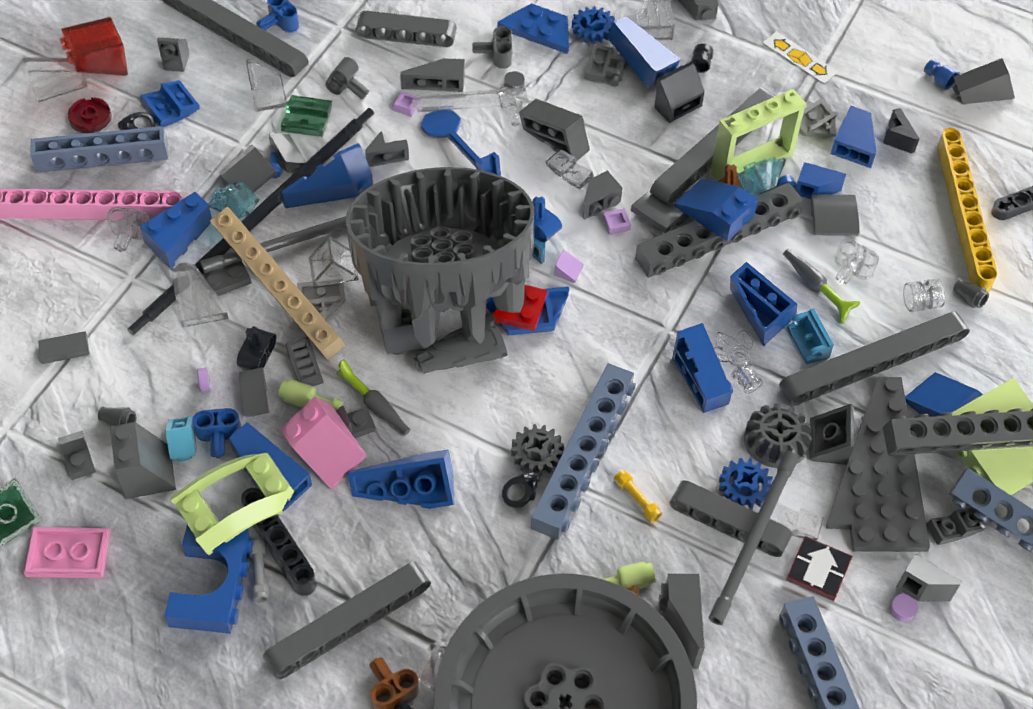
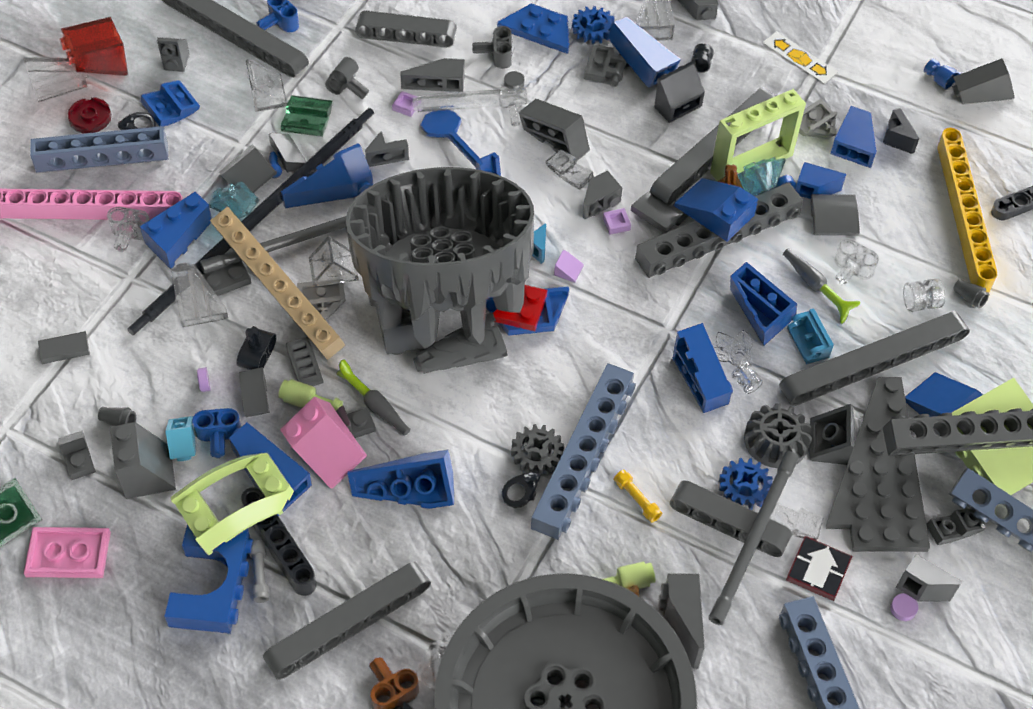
(545, 222): blue beam -> none

